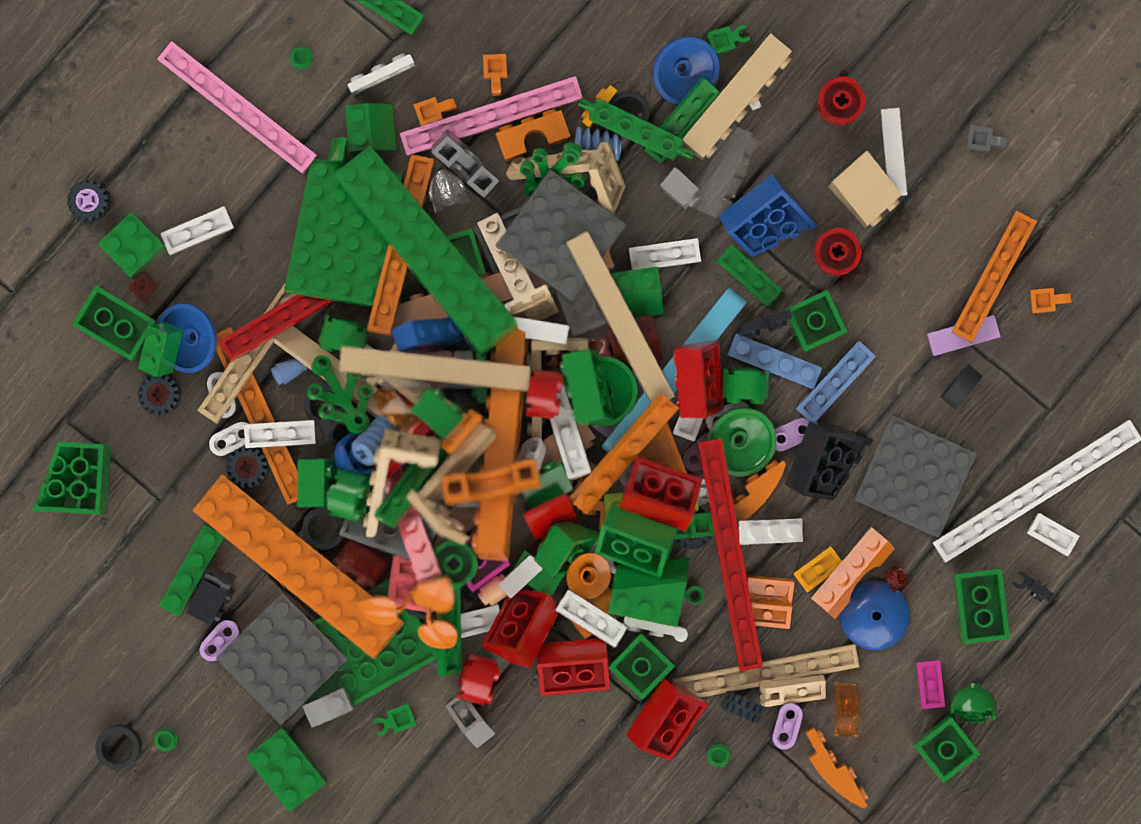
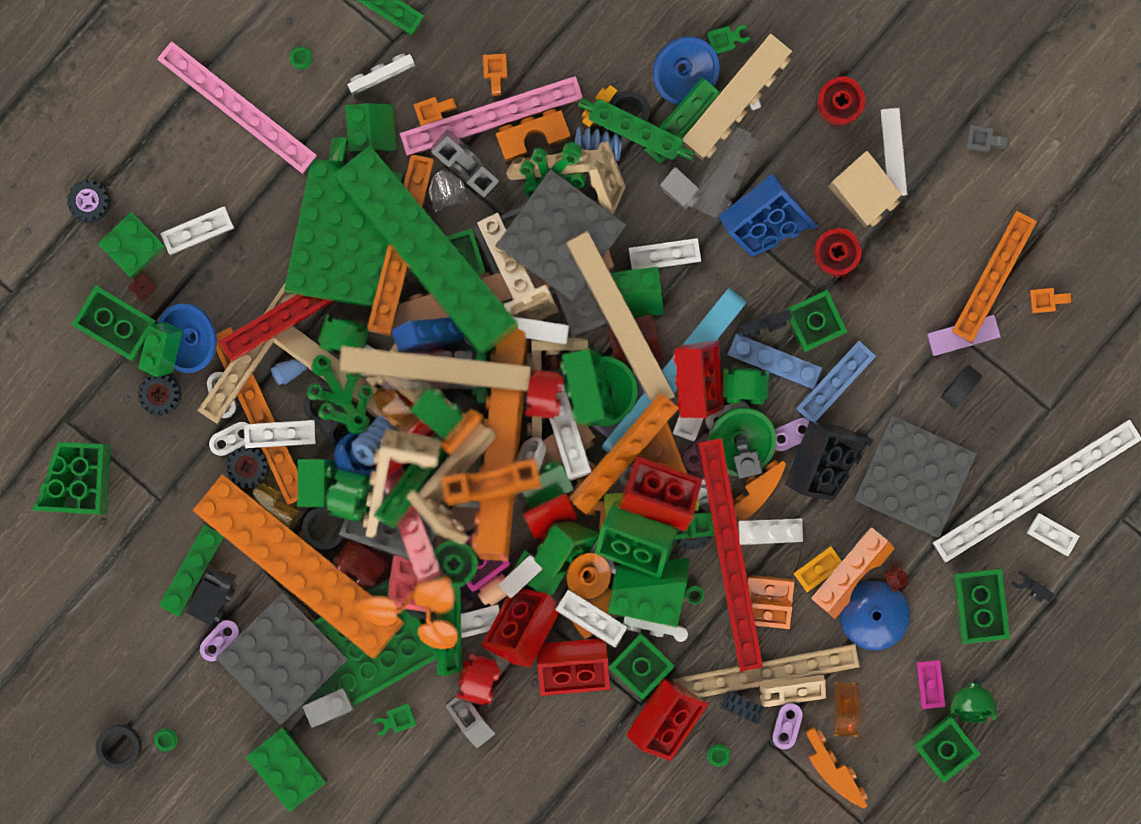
(270, 501): none -> clear yellow slope
(602, 343): clear red plate -> none
(747, 460): none -> plate
(749, 276): green tile -> none

